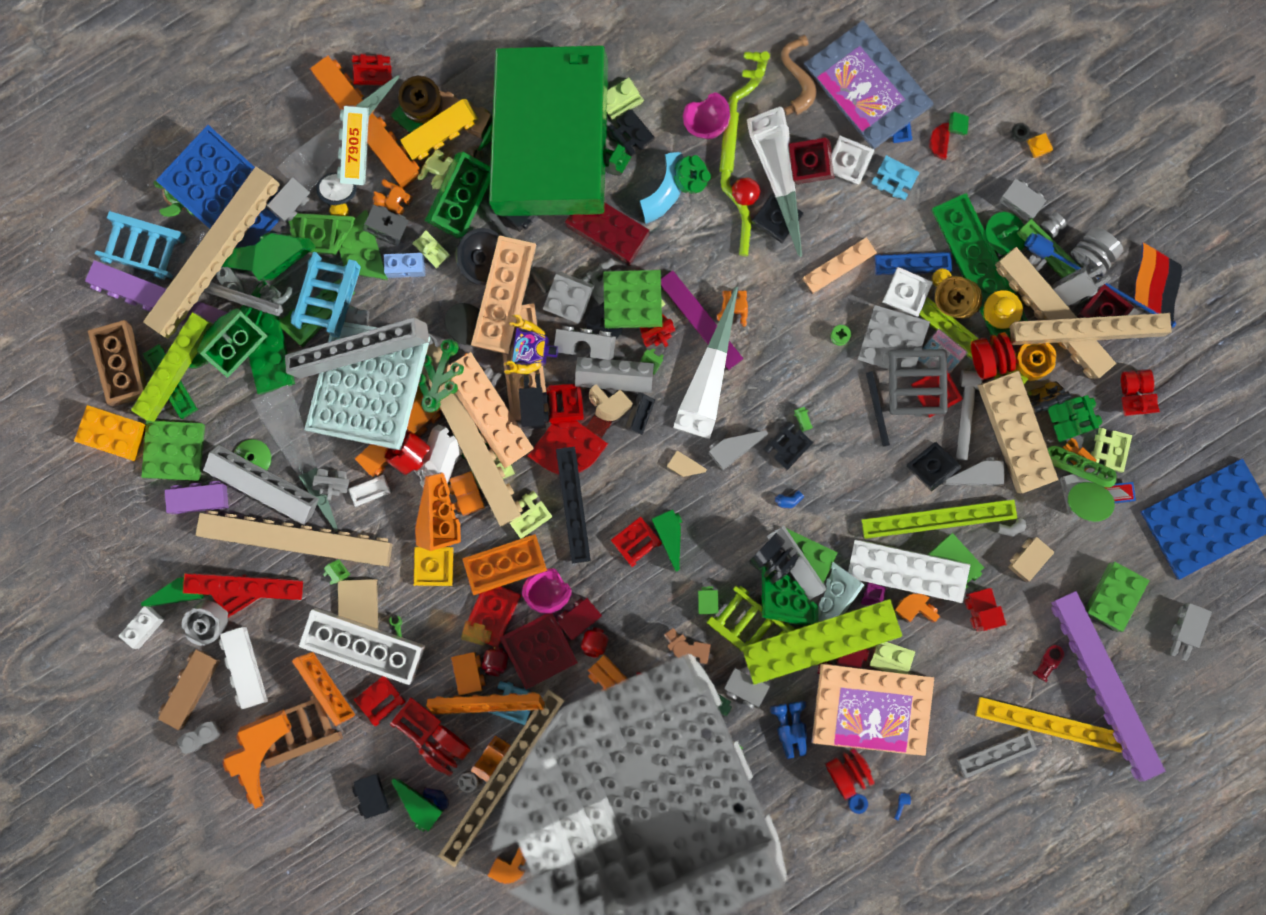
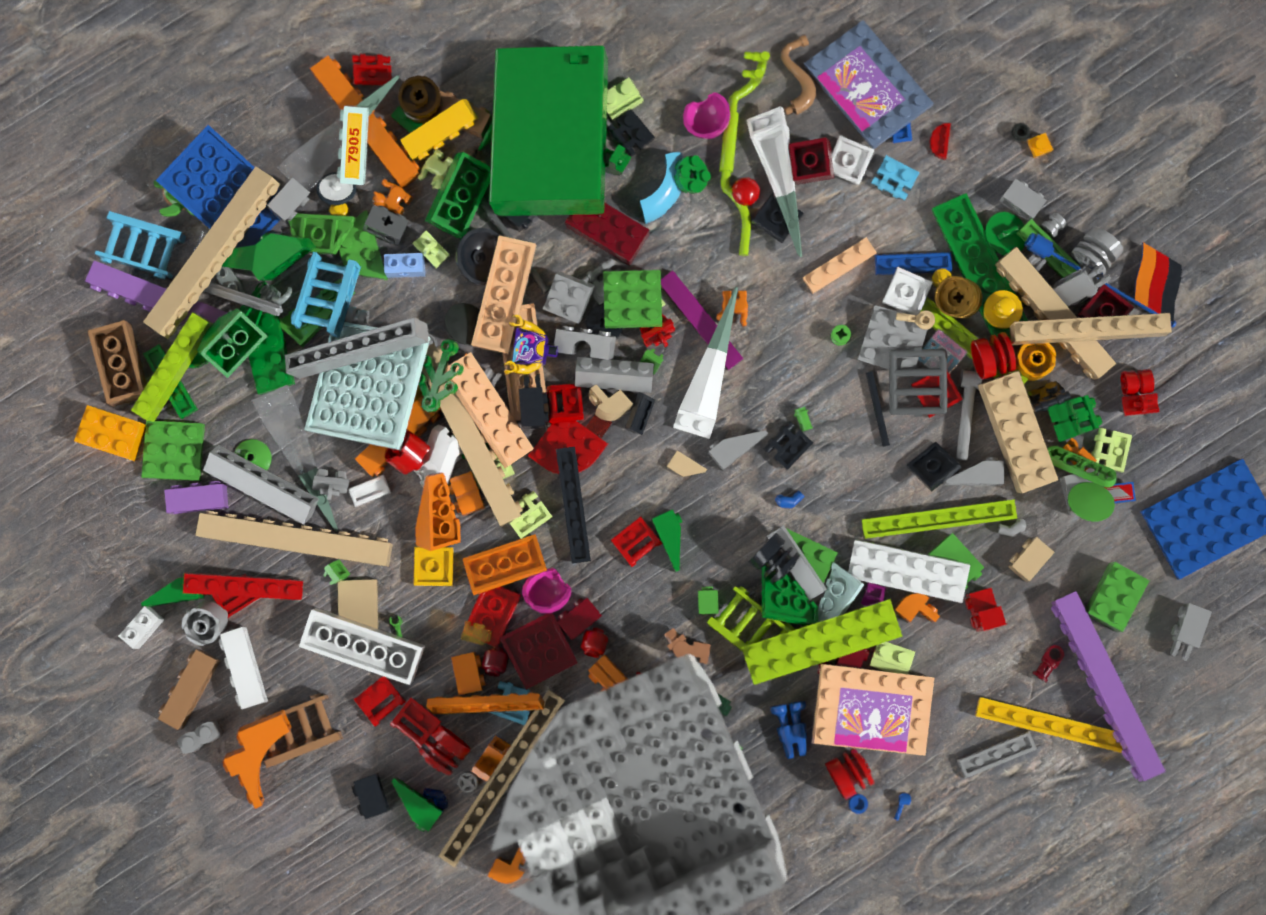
(323, 688): orange tile -> none
(741, 685): light grey brick -> none
(923, 320): none -> tan plate
(958, 123): green tile -> none

